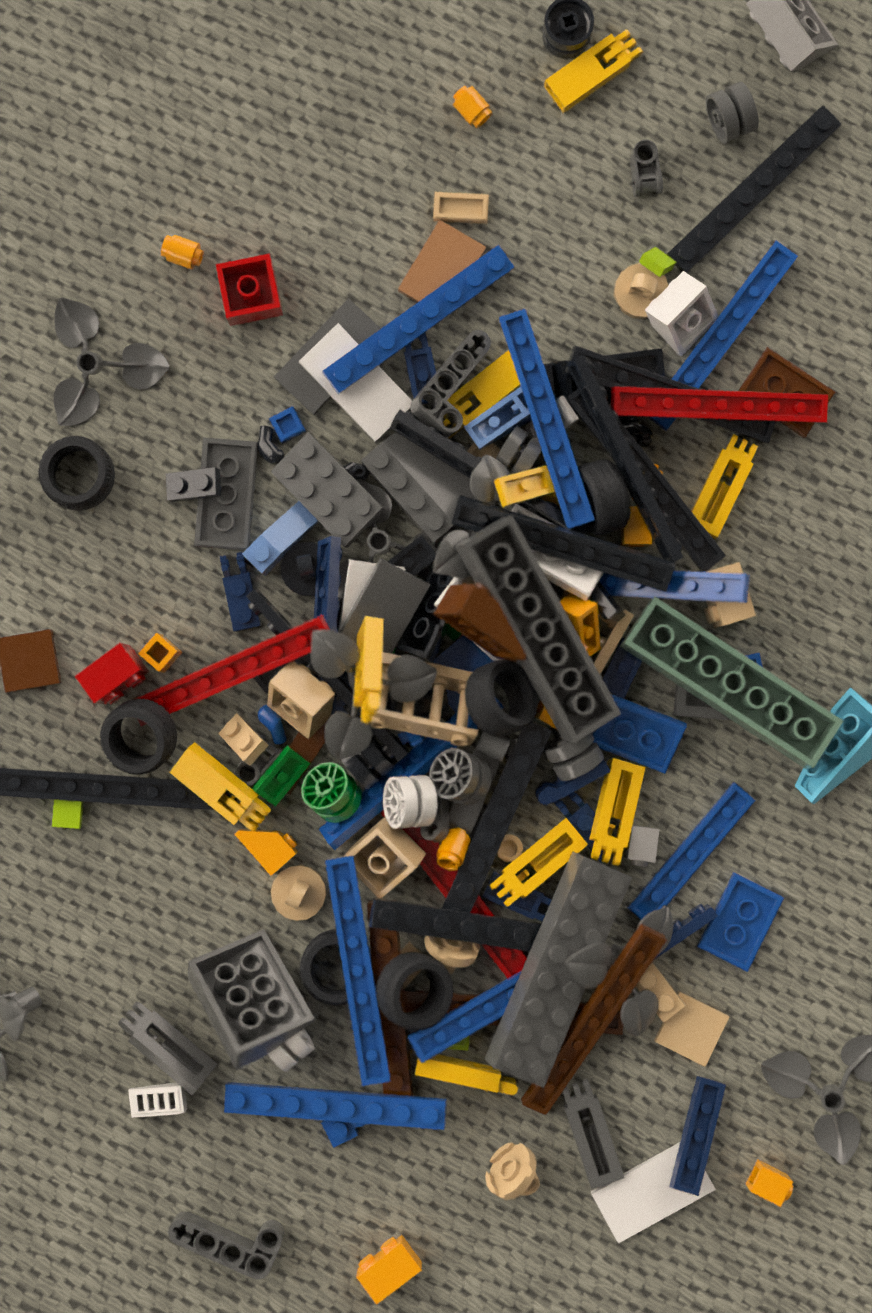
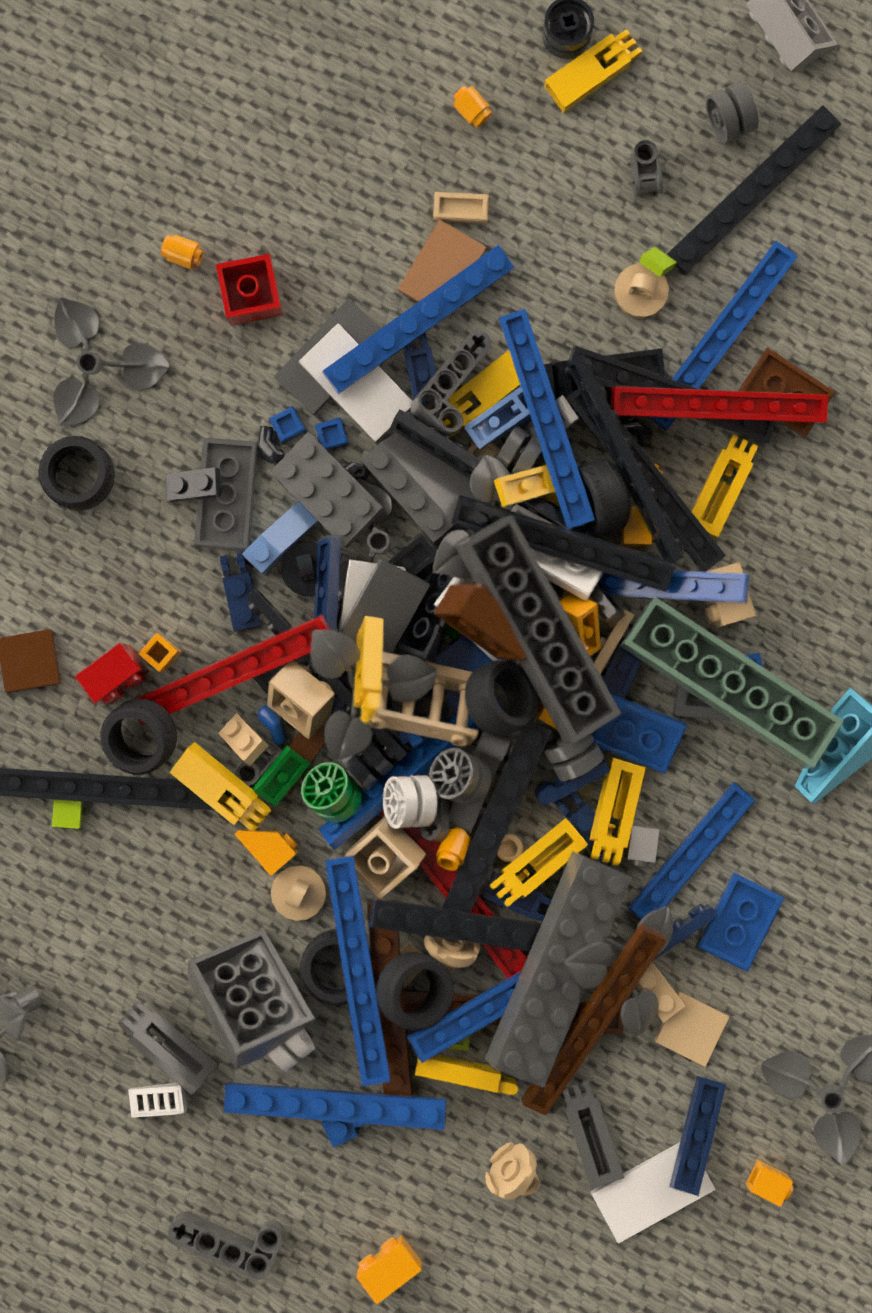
(331, 434): none -> blue tile
(682, 312): white slope -> none

